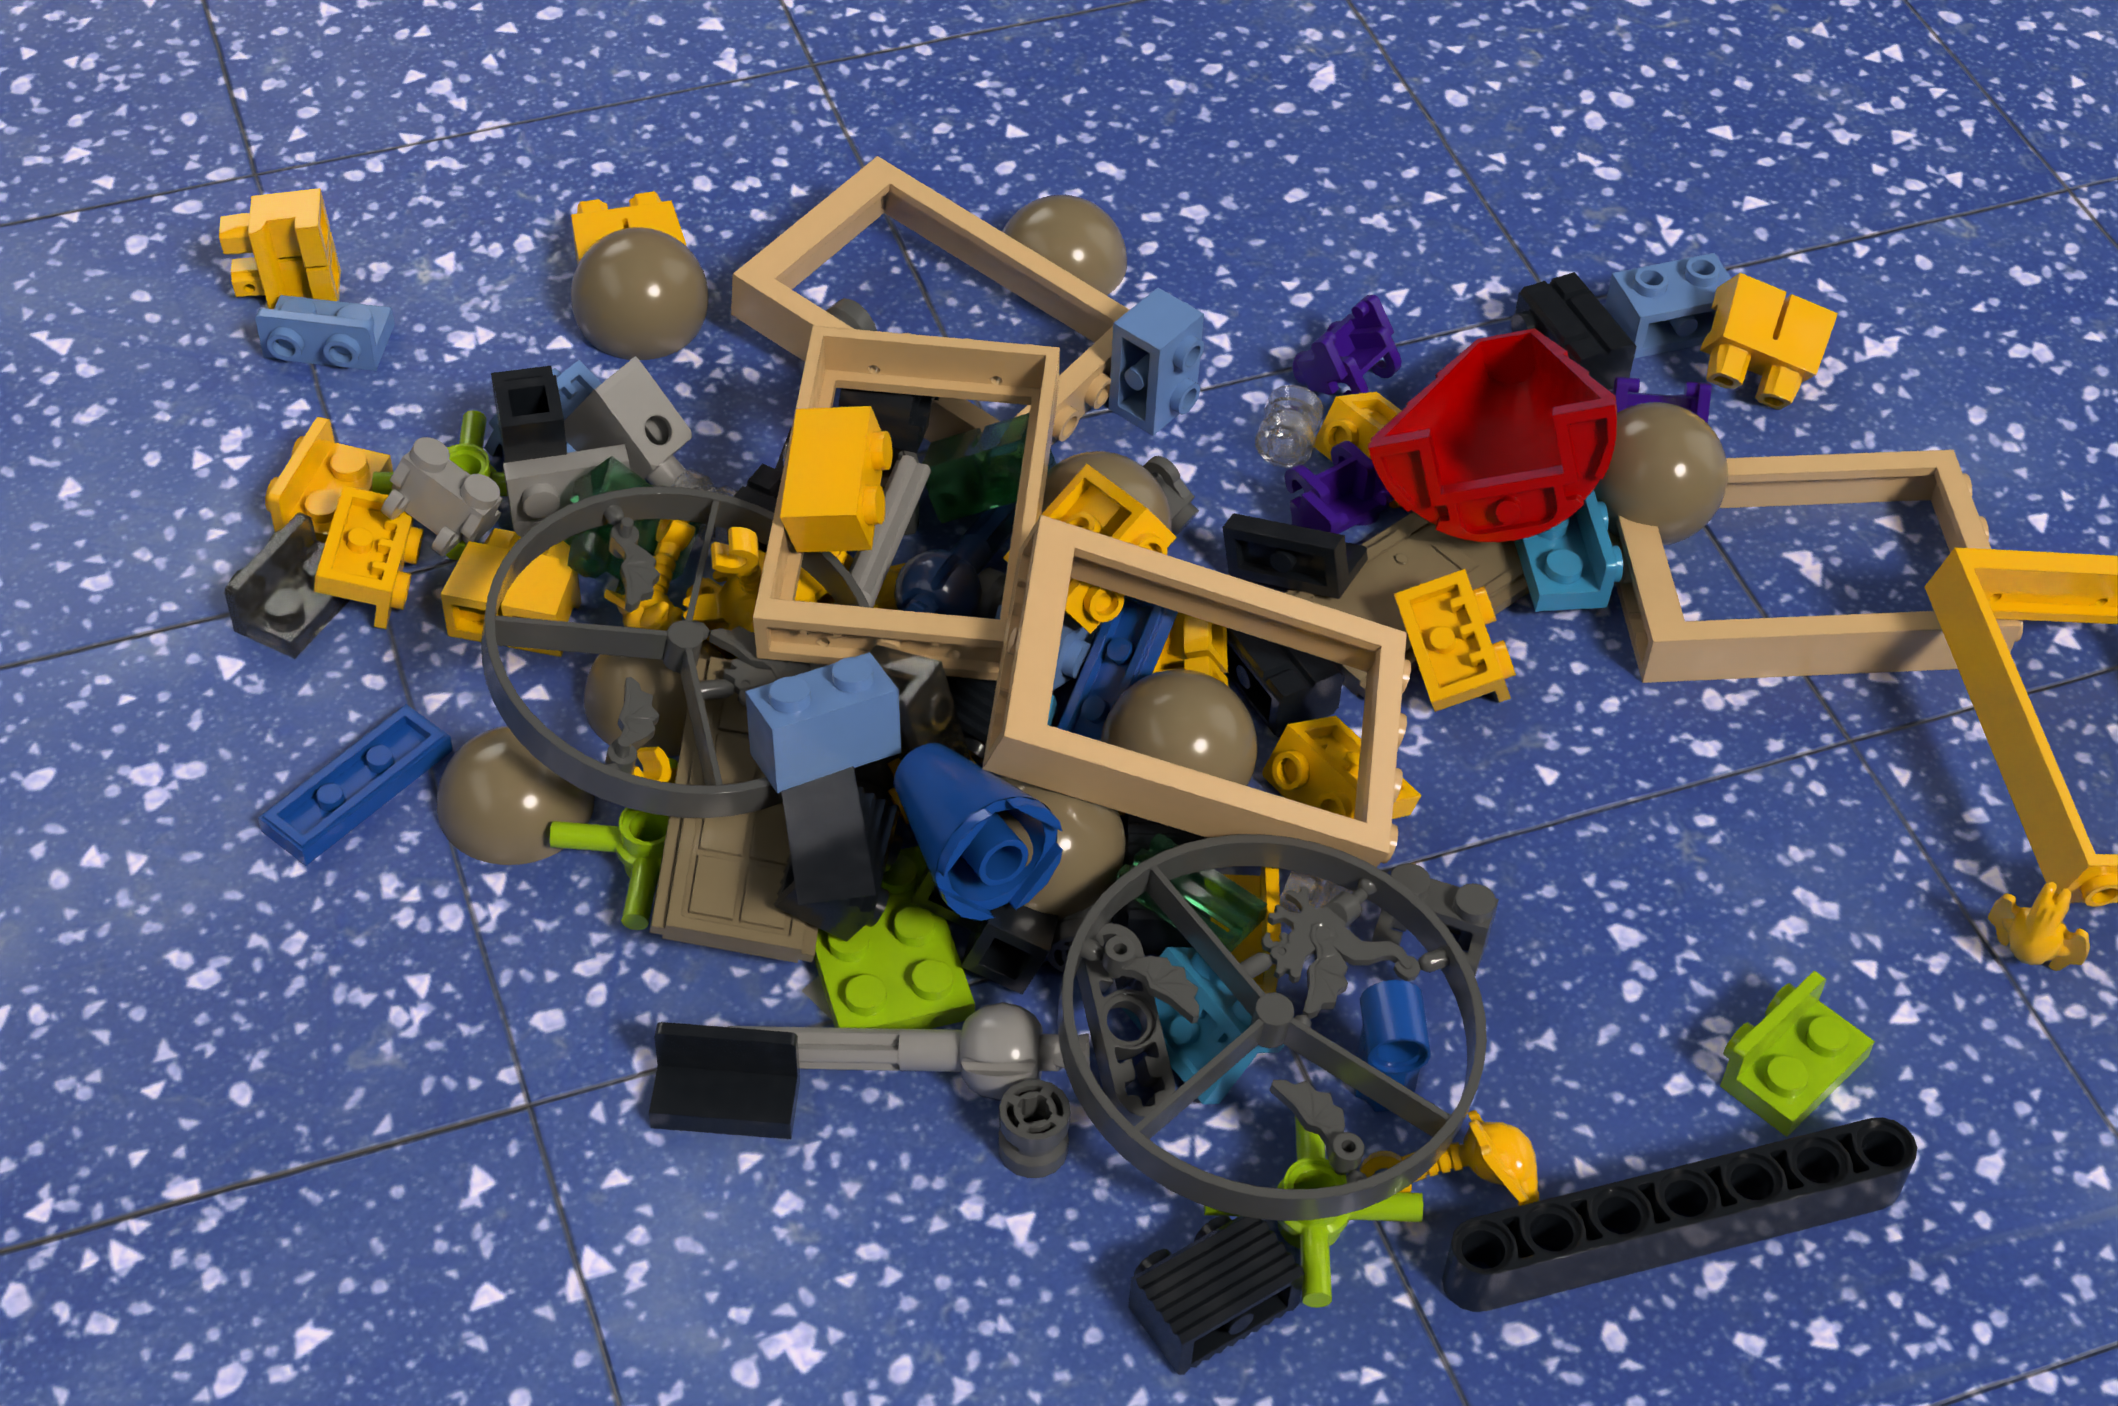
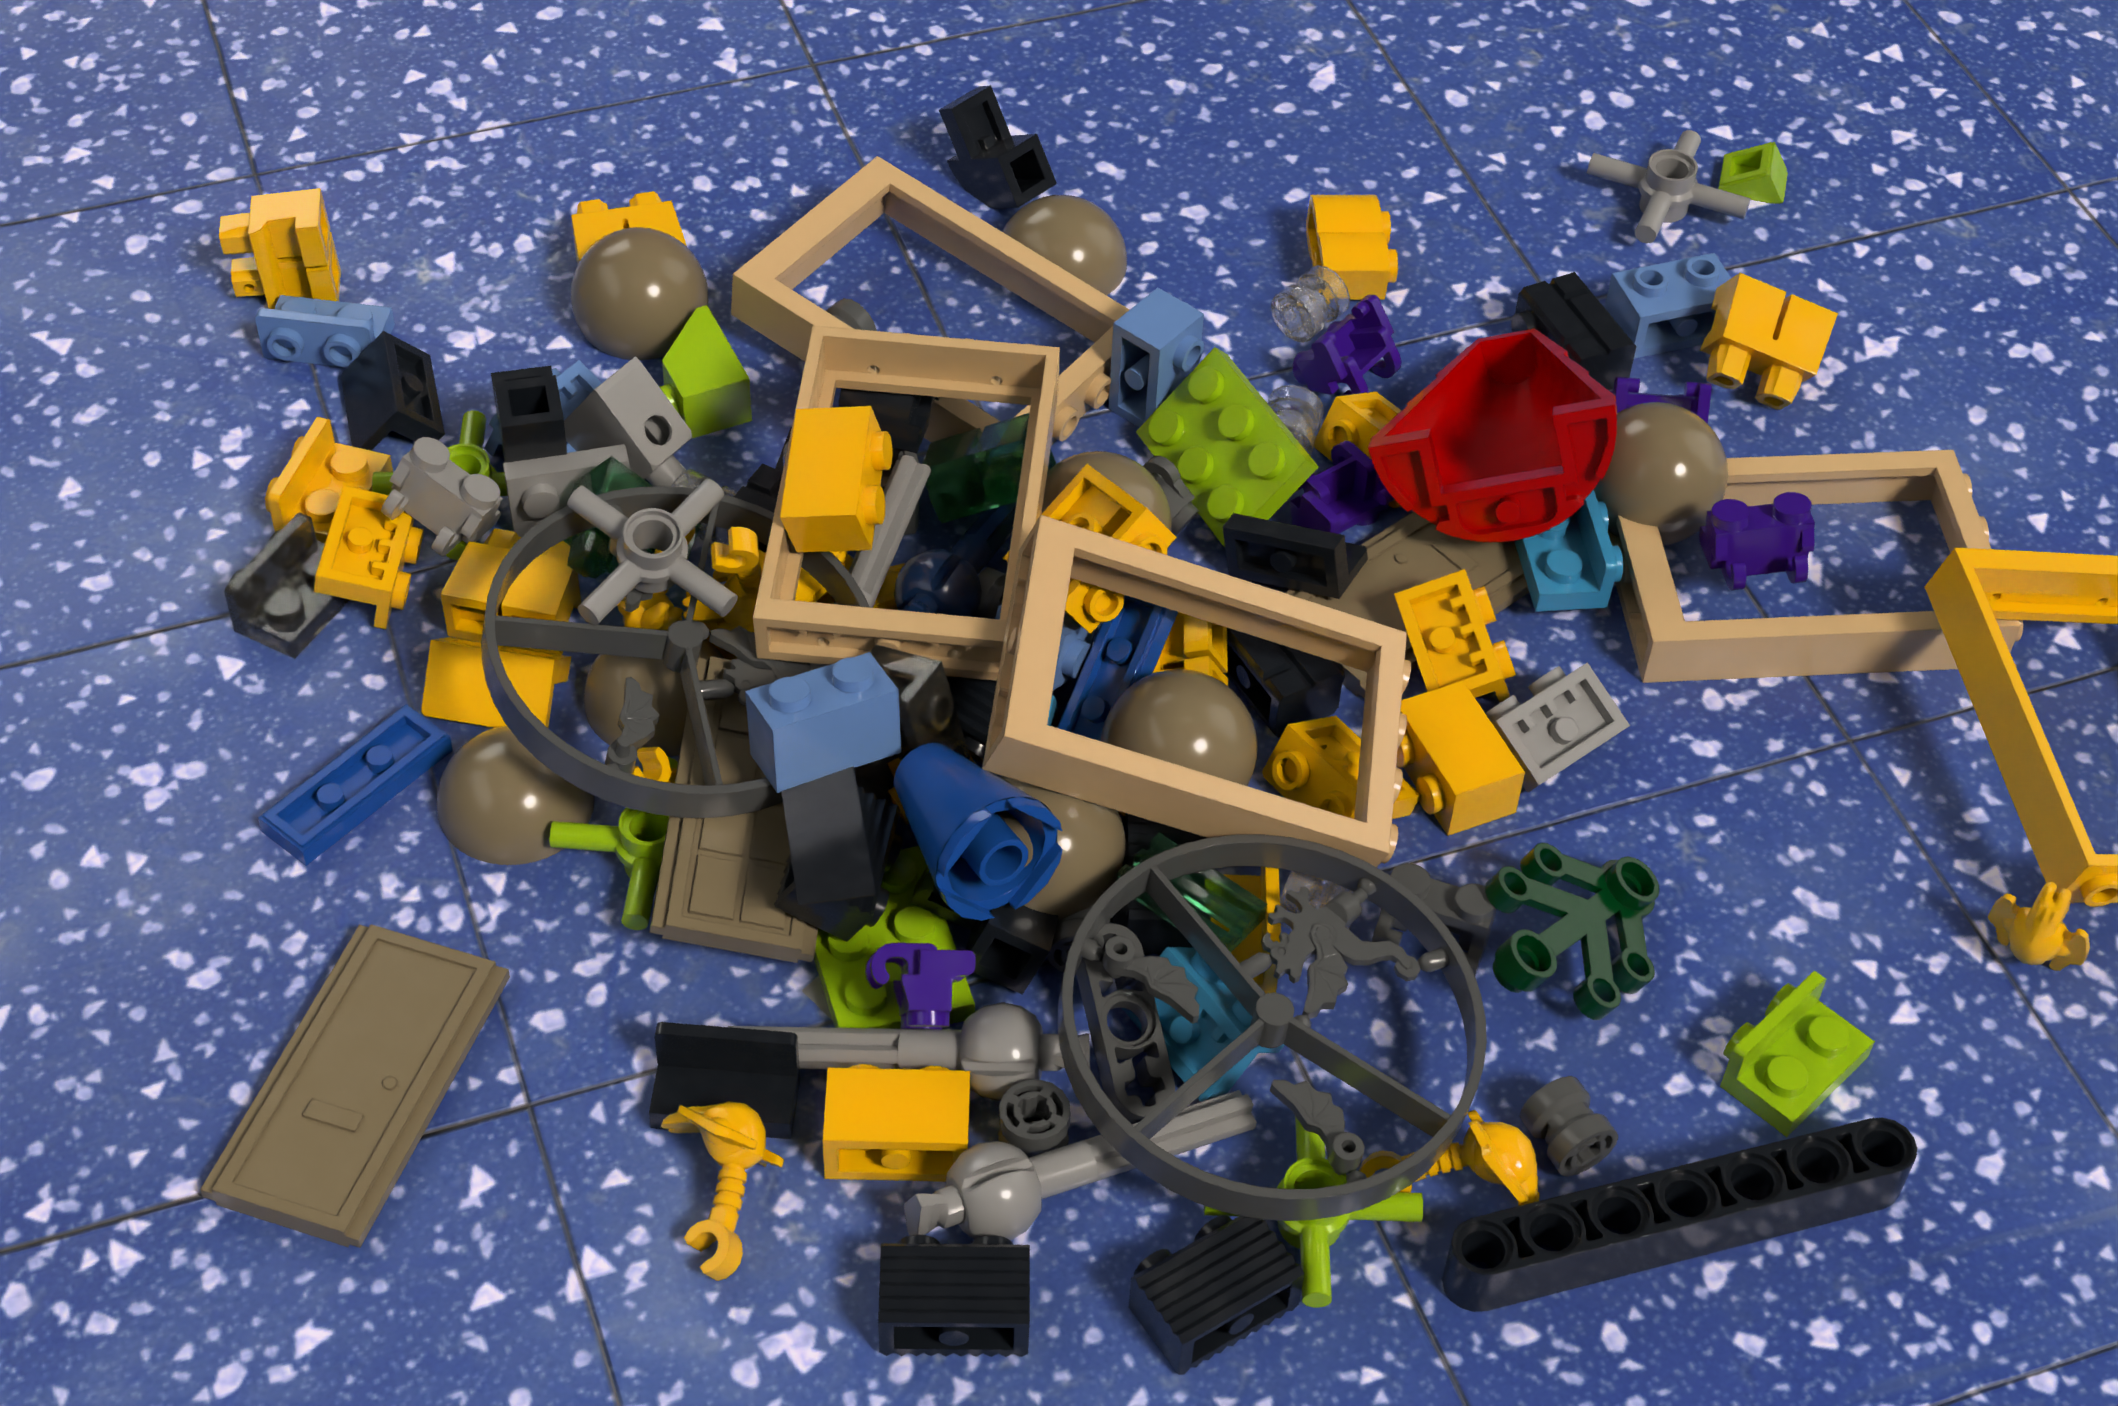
(356, 1086): none -> dark tan piece
(391, 390): none -> black panel
(458, 688): none -> yellow panel
(649, 571): none -> light grey bar
(706, 377): none -> lime slope
(736, 1142): none -> yellow piece
(894, 1122): none -> yellow brick
(925, 982): none -> dark purple piece
(954, 1297): none -> black brick
(989, 161): none -> black brick
(1001, 1190): none -> light grey piece
(1227, 444): none -> lime plate
(1314, 300): none -> clear wheel
(1352, 240): none -> yellow brick
(1393, 1033): blue piece -> none
(1458, 759): none -> yellow brick
(1557, 724): none -> light grey bracket
(1571, 1129): none -> dark grey wheel
(1620, 889): none -> dark green plant
(1668, 186): none -> light grey bar
(1755, 173): none -> lime slope
(1759, 538): none -> dark purple piece

